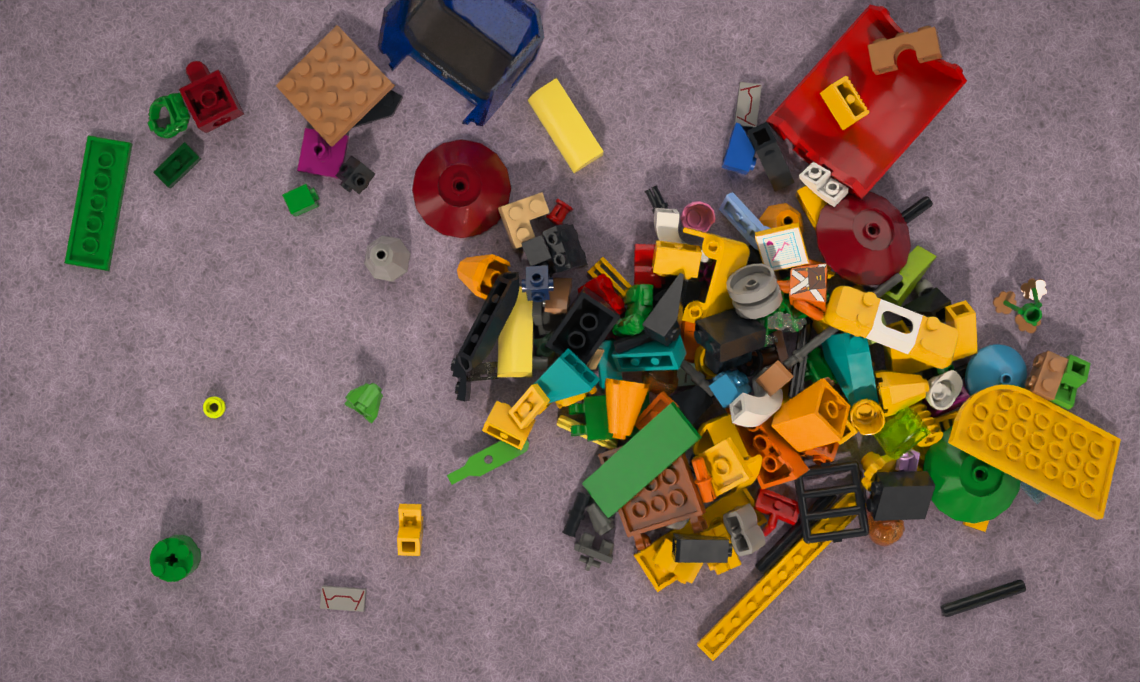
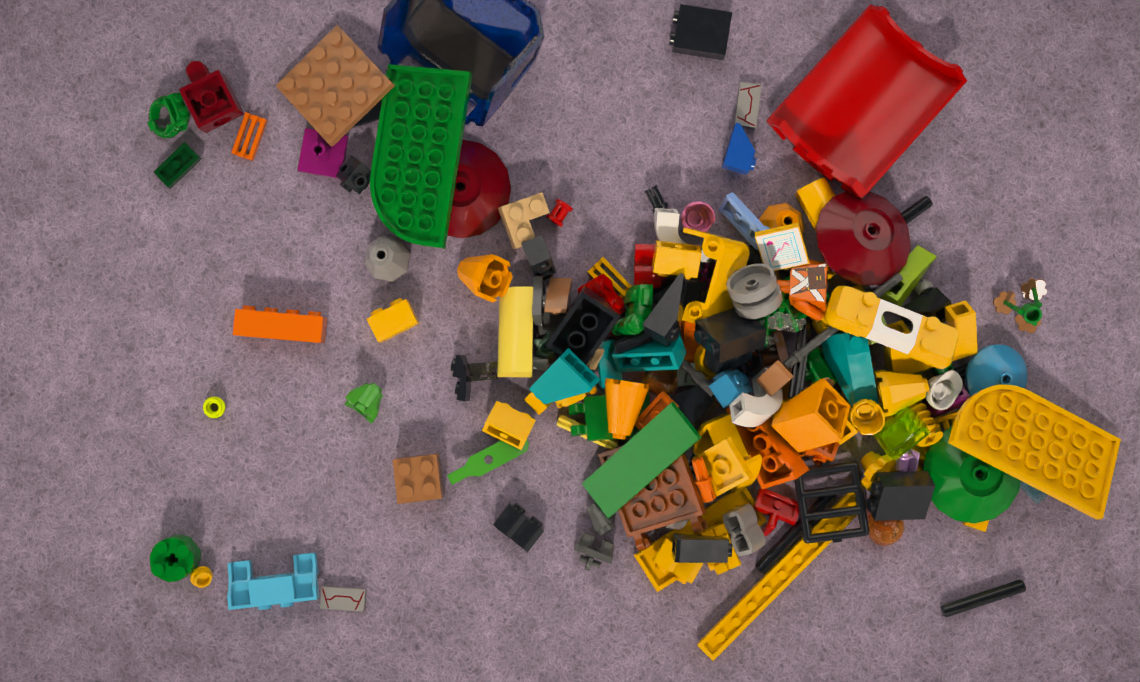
(98, 203): green tile -> none
(201, 576): none -> yellow plate
(241, 133): none -> orange tile
(269, 590): none -> medium azure bracket
(280, 325): none -> orange brick
(301, 200): green brick -> none
(392, 320): none -> yellow brick
(410, 529): yellow brick -> none
(418, 478): none -> medium nougat brick
(419, 151): none -> green plate
(490, 321): black brick -> none
(518, 526): none -> black brick
(529, 406): yellow plate -> none
(537, 283): dark blue brick -> none
(565, 125): light yellow brick -> none
(565, 248): black plate -> none
(576, 514): black pin -> none
(700, 32): none -> black brick
(770, 156): black slope -> none
(820, 182): white slope -> none
(844, 102): yellow brick -> none
(885, 52): medium nougat arch -> none
(1046, 374): medium nougat brick -> none
(1074, 376): bright green brick -> none

